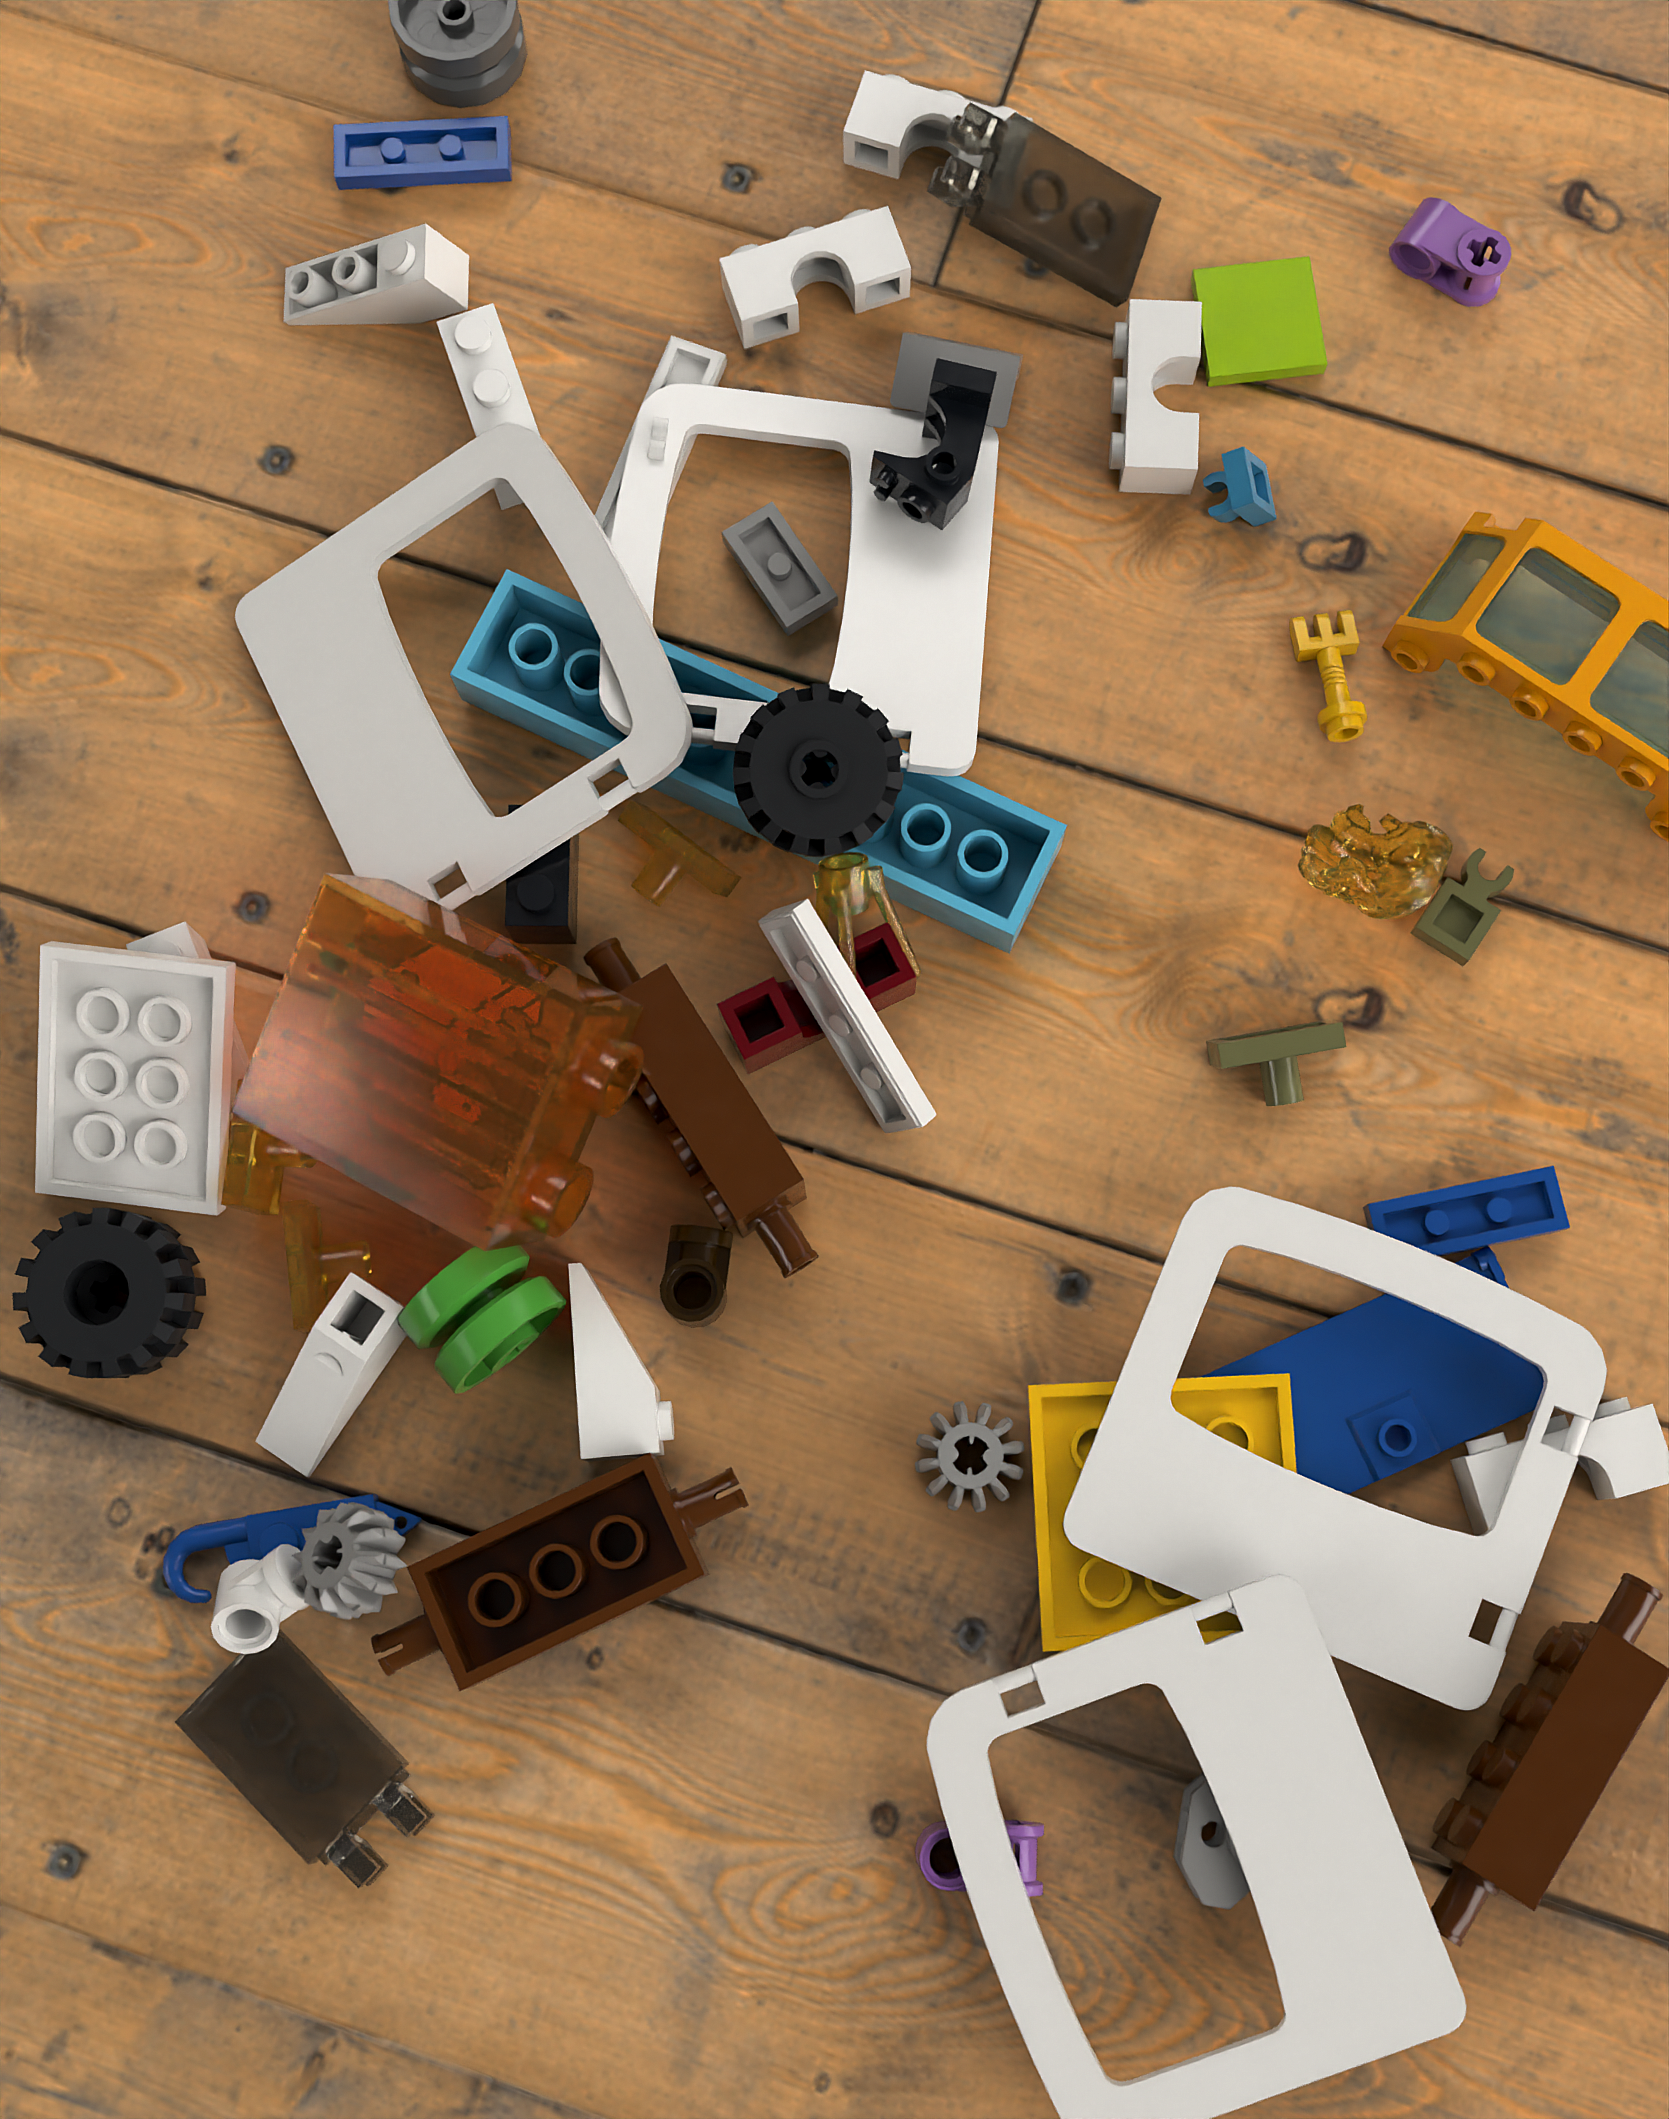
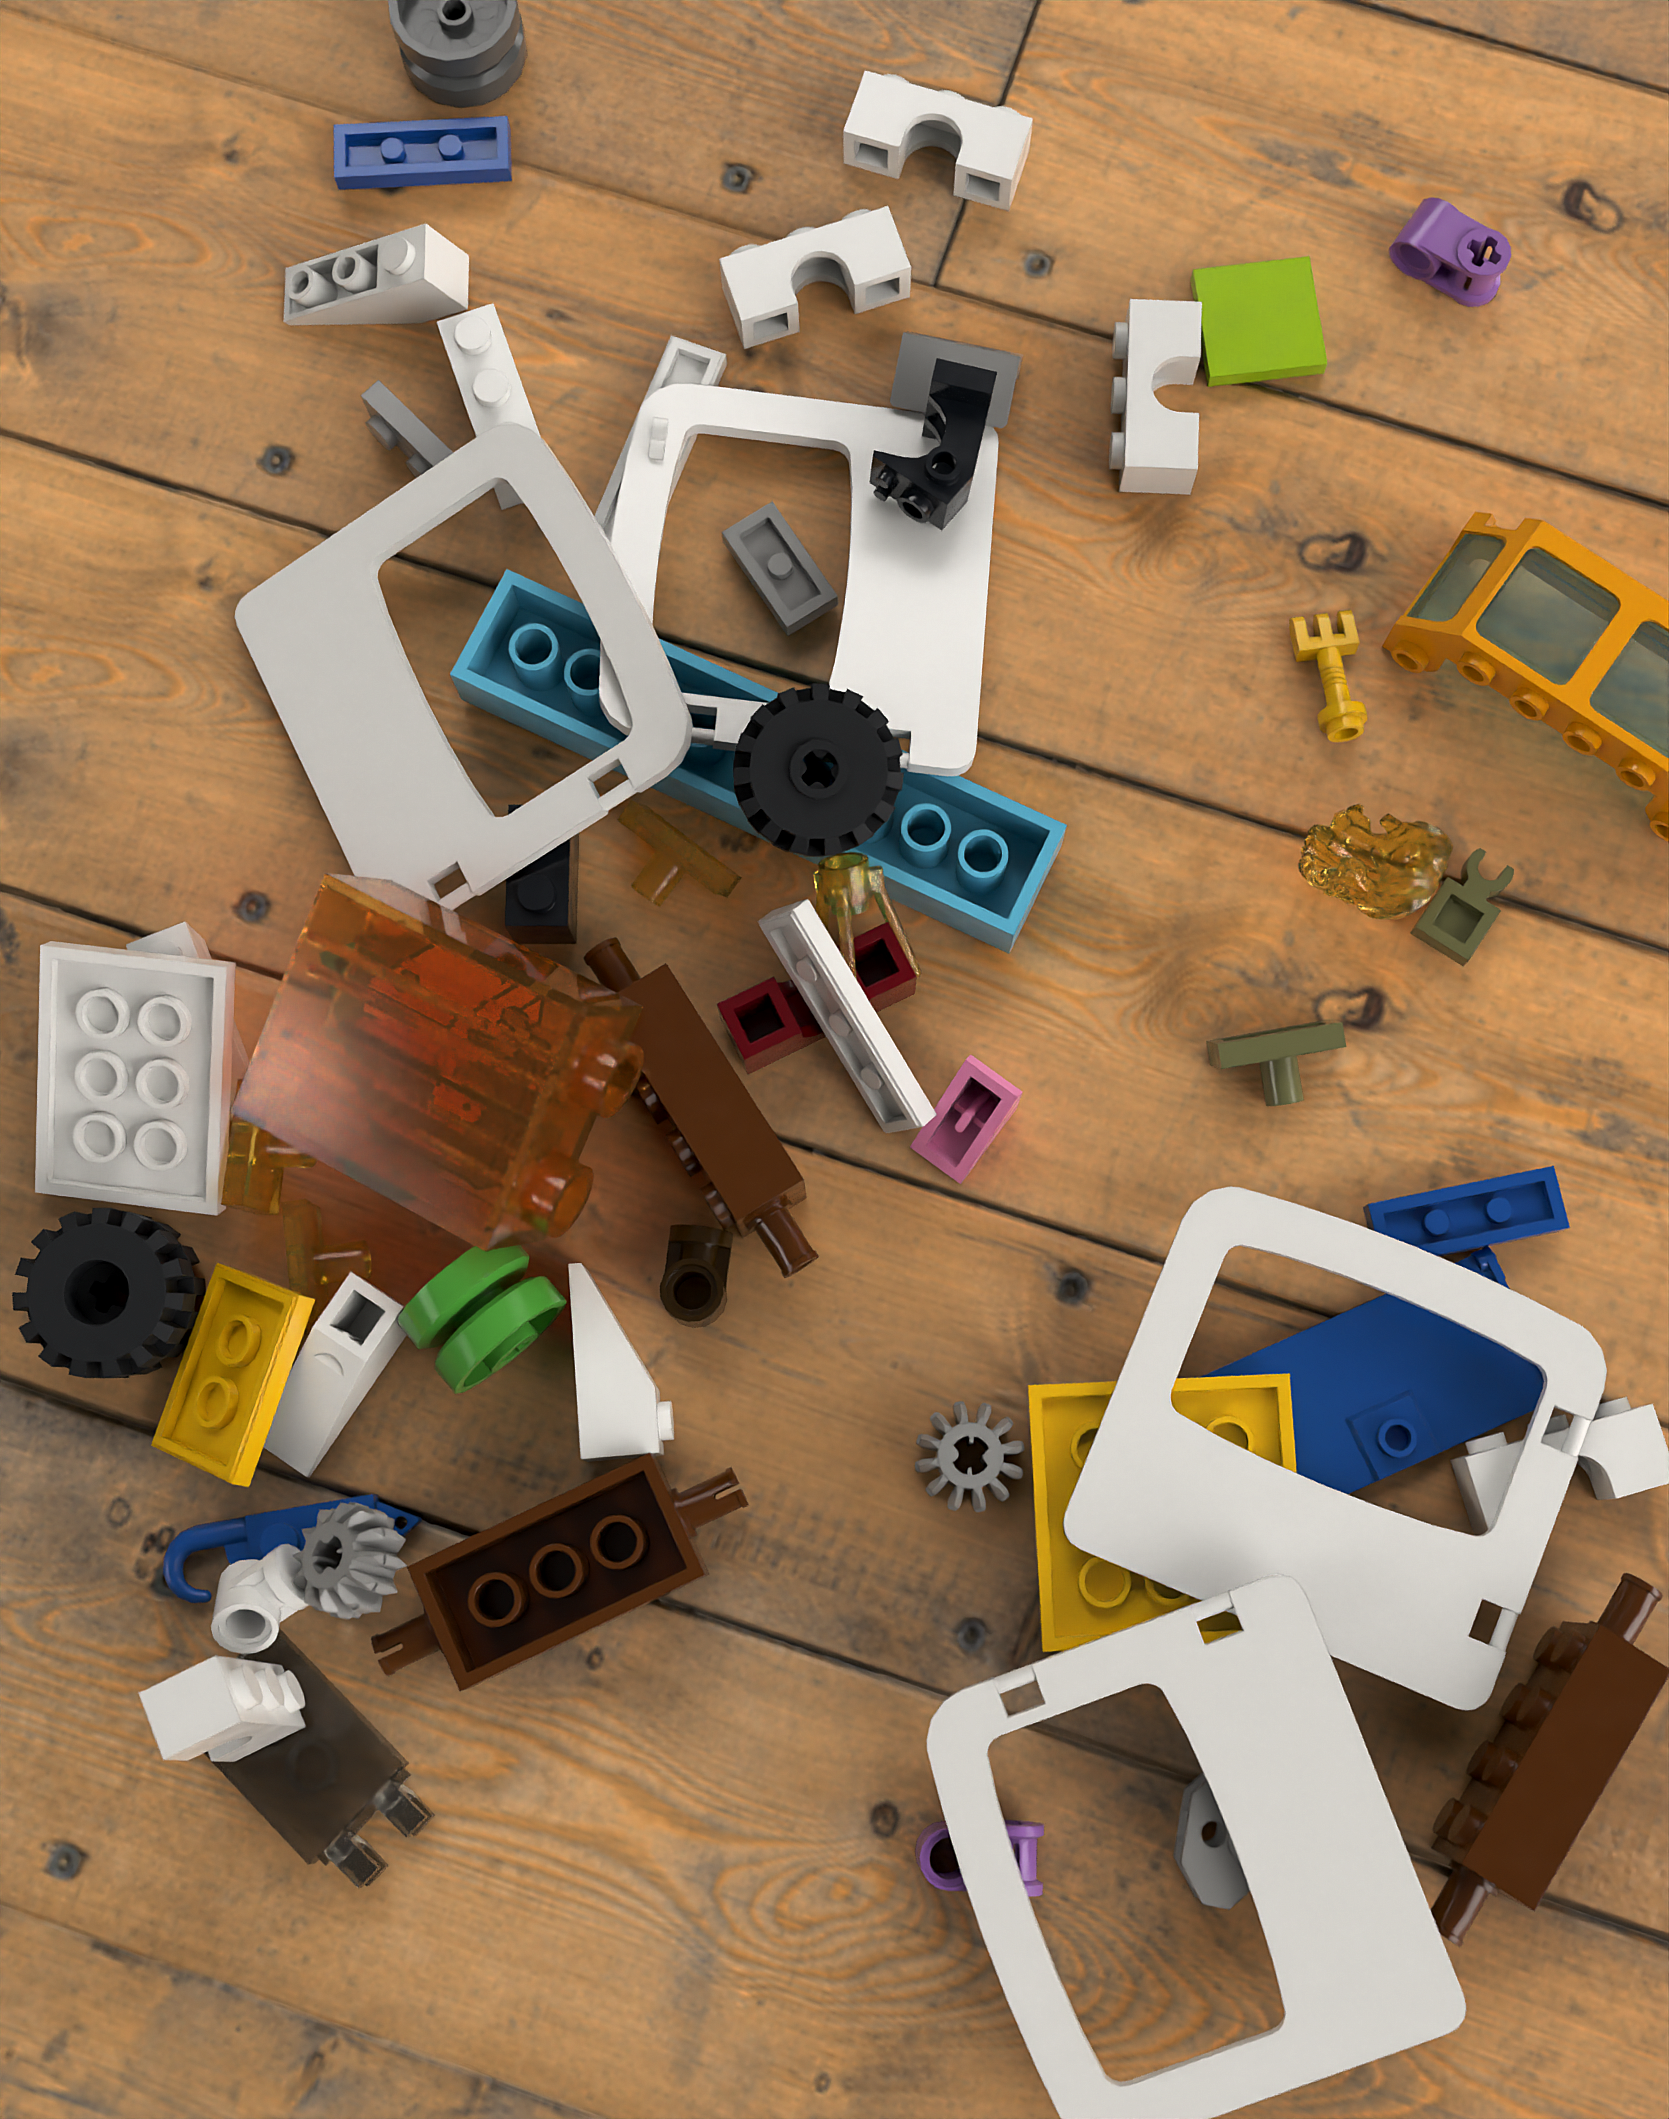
(223, 1709): none -> white arch
(233, 1374): none -> yellow tile
(397, 426): none -> light grey plate
(967, 1119): none -> bright pink slope
(1048, 201): clear smoke tile -> none
(1247, 488): dark azure tile -> none

